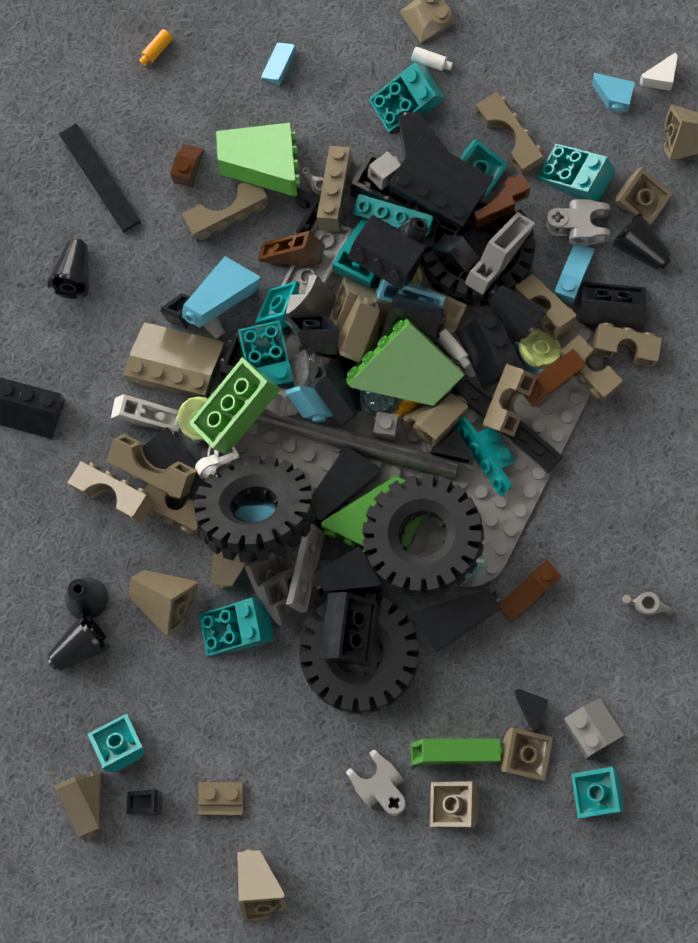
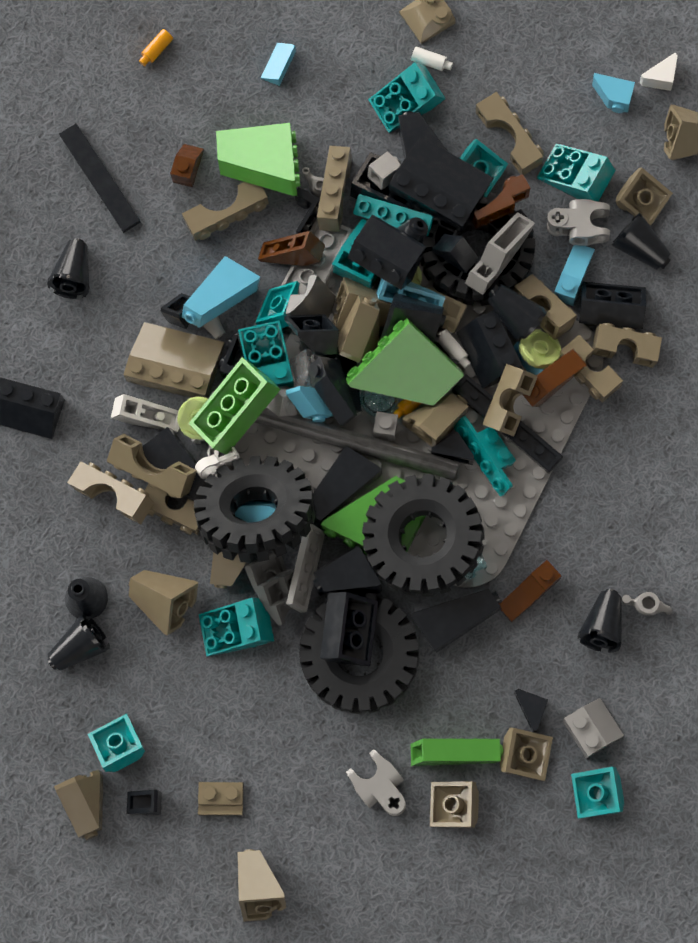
(604, 623): none -> black cone

